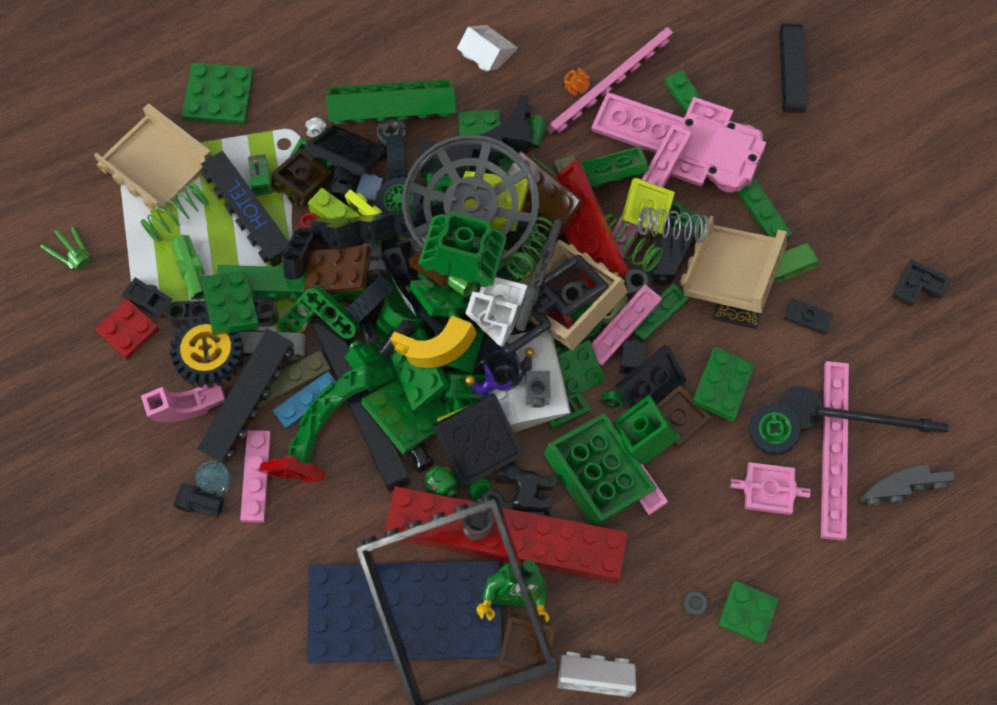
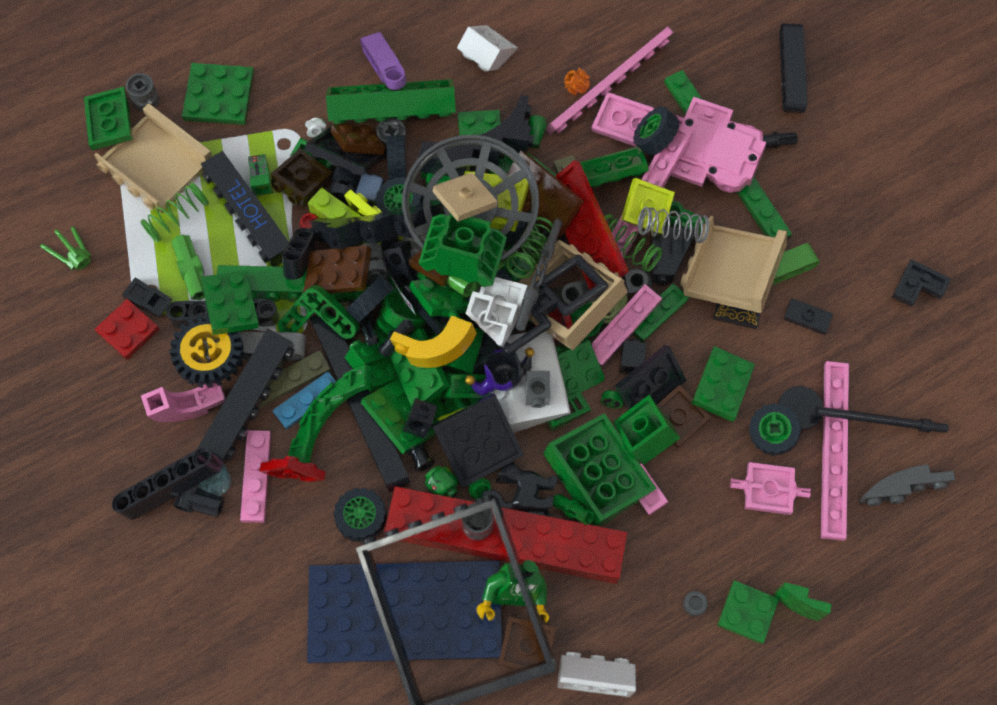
(108, 118): none -> green plate
(142, 91): none -> dark grey wheel
(167, 483): none -> black beam
(357, 139): none -> reddish brown plate
(360, 514): none -> black wheel
(384, 61): none -> medium lavender piece
(419, 418): none -> black brick
(465, 196): none -> tan plate
(573, 509): none -> green pin
(656, 130): none -> black wheel
(776, 140): none -> black axle
(797, 600): none -> green slope

